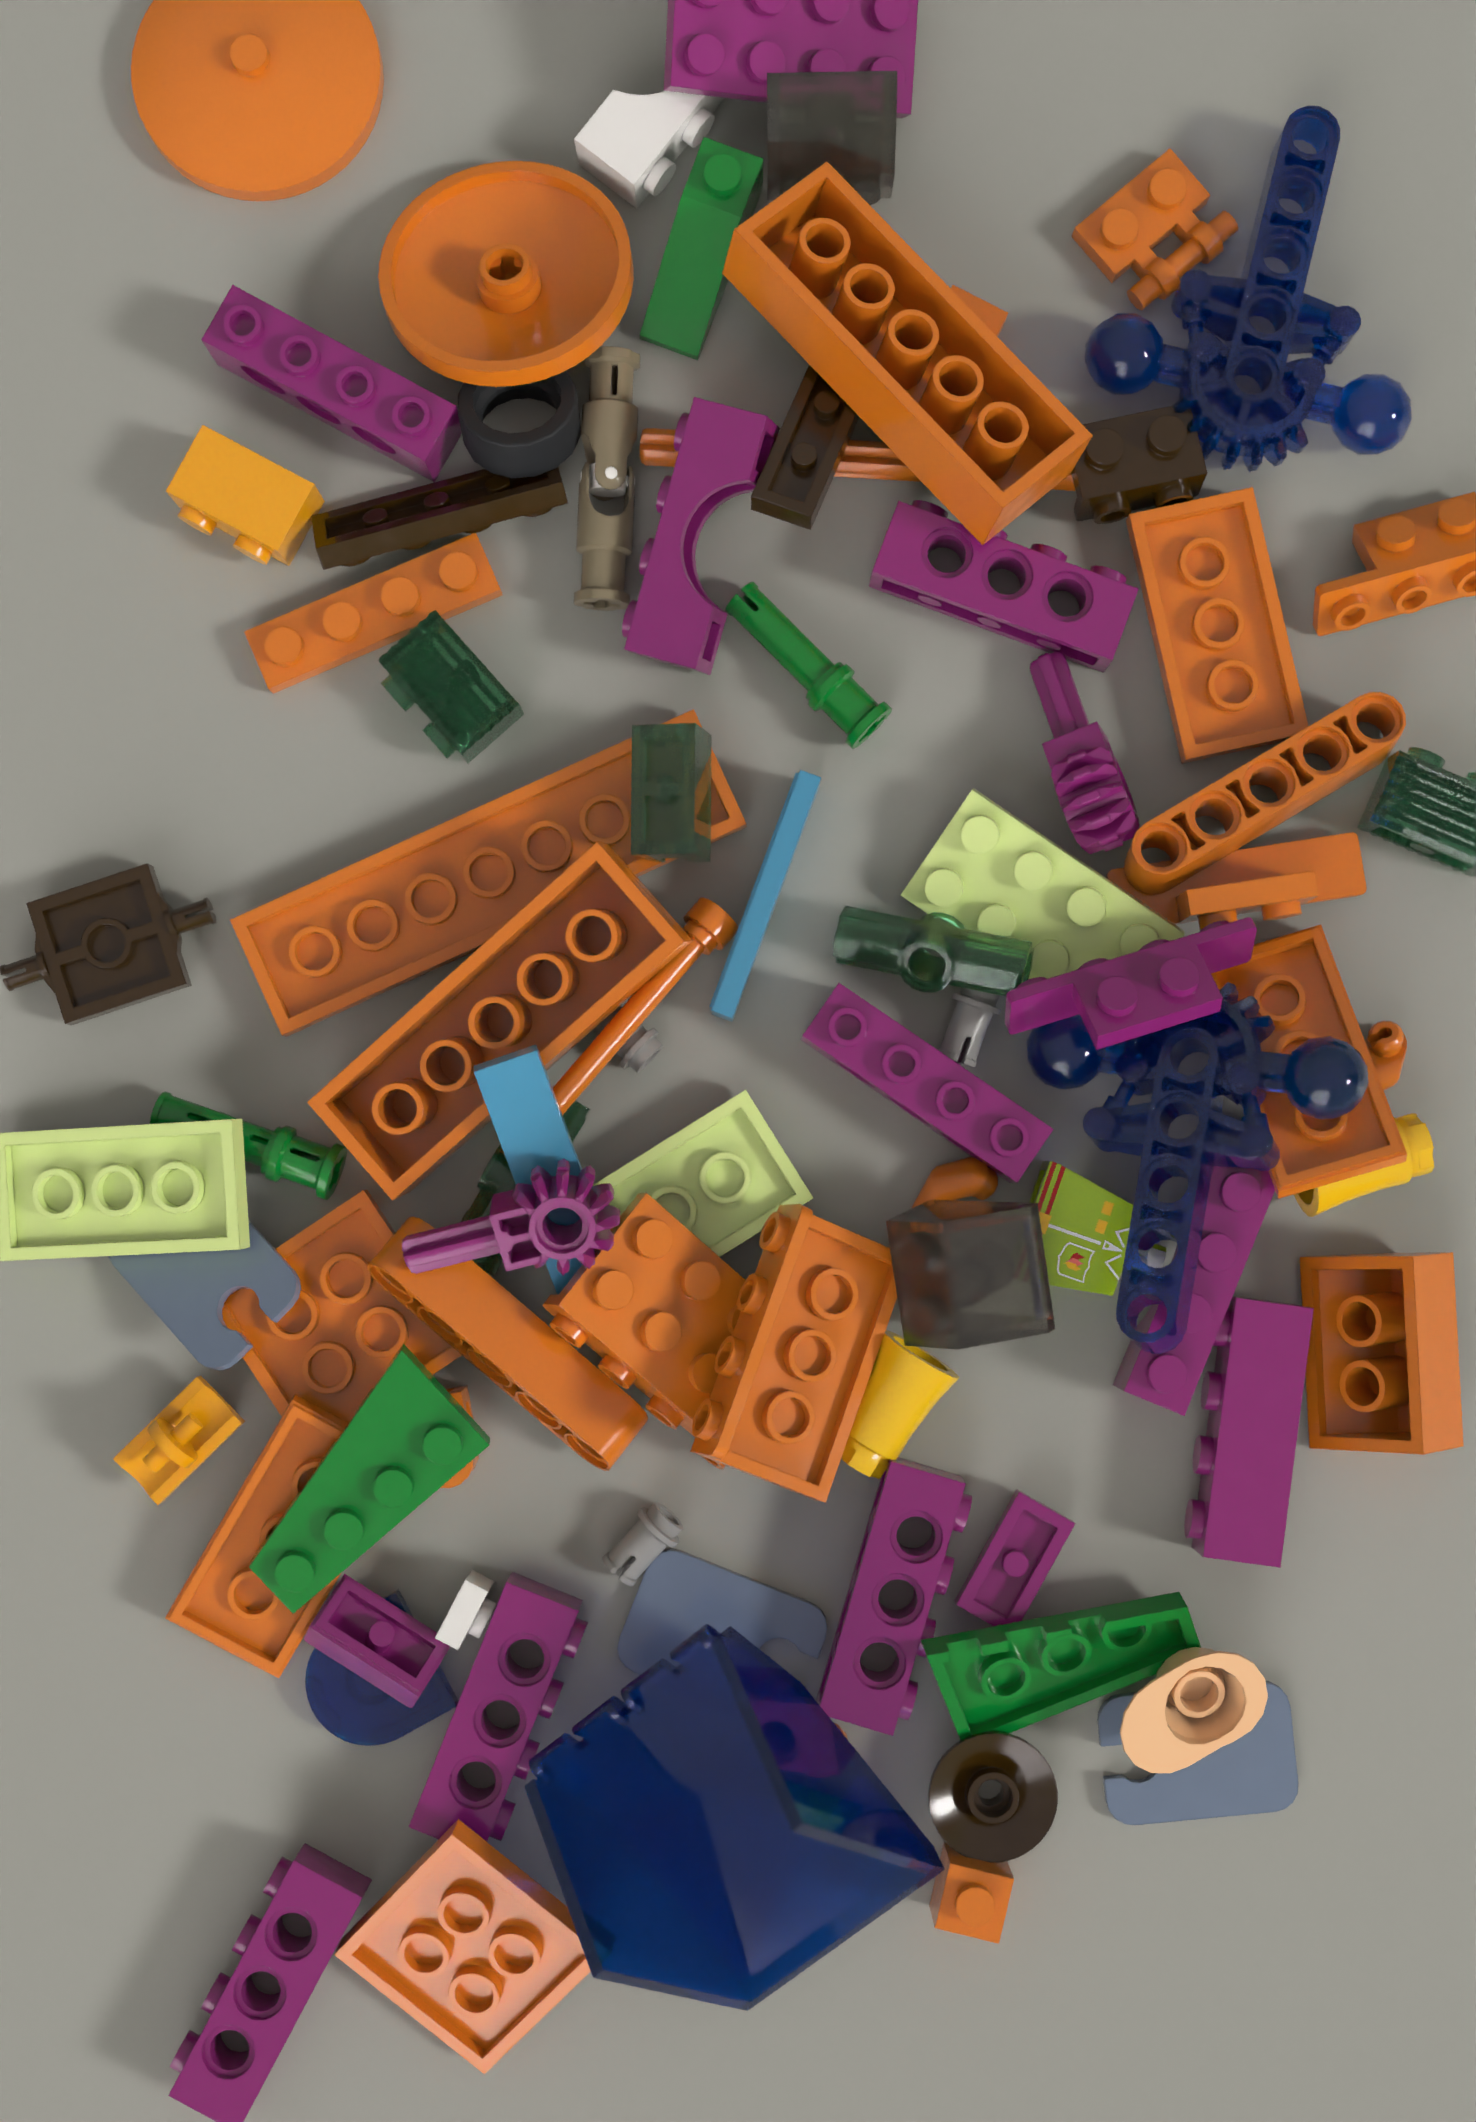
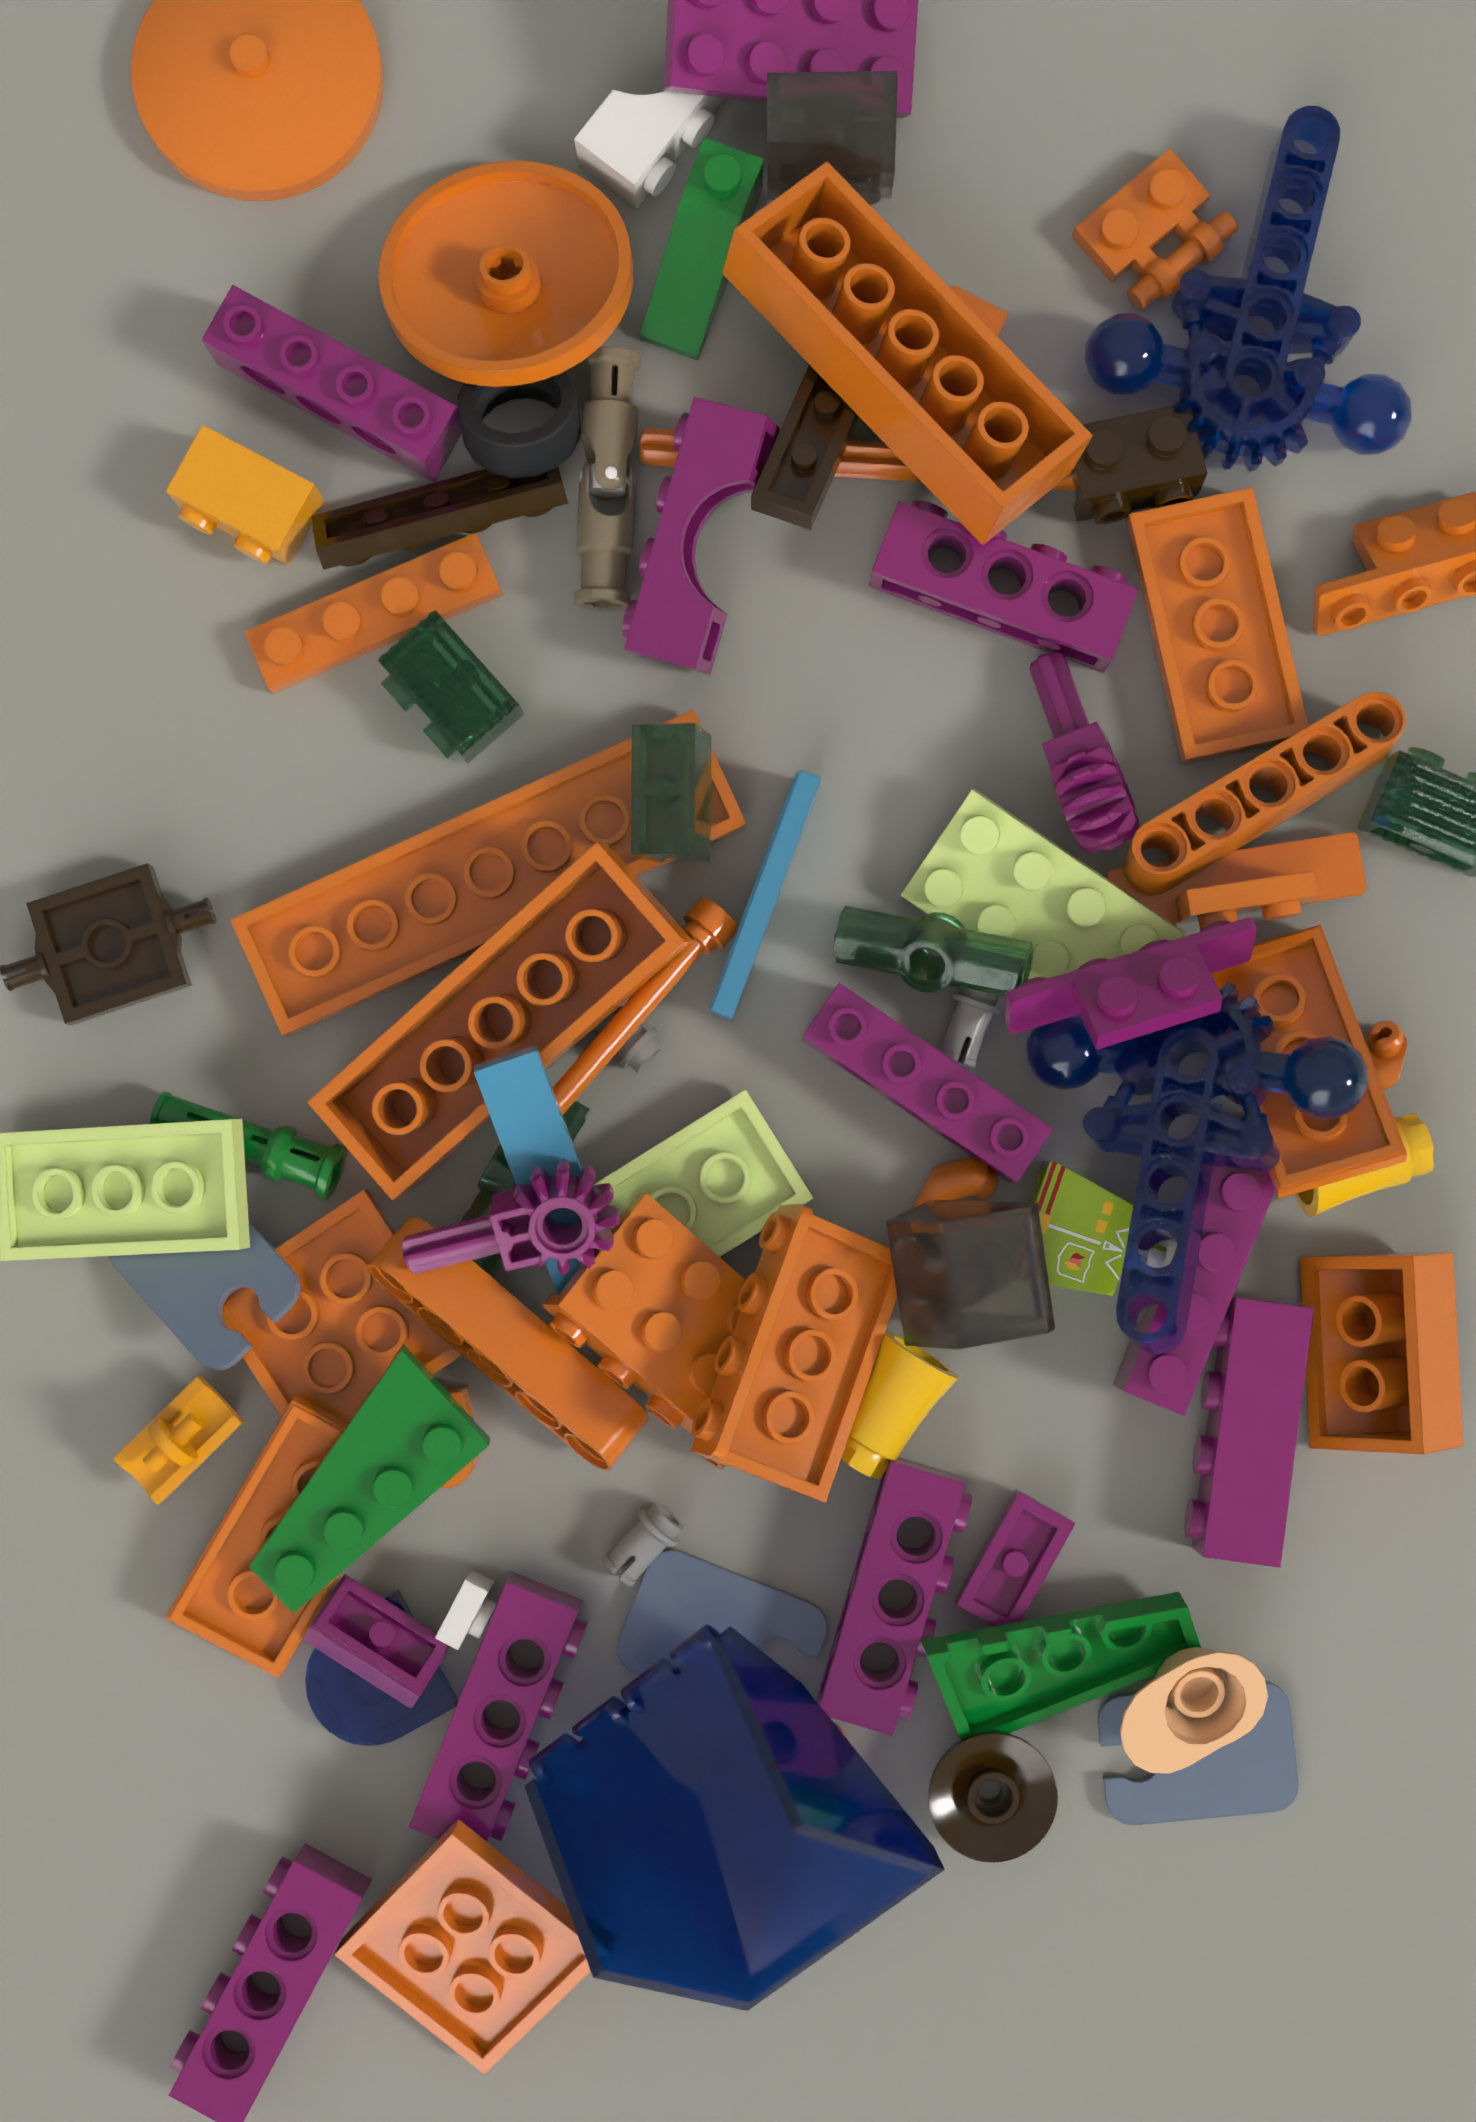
(828, 685): green pin -> none
(971, 1896): orange brick -> none

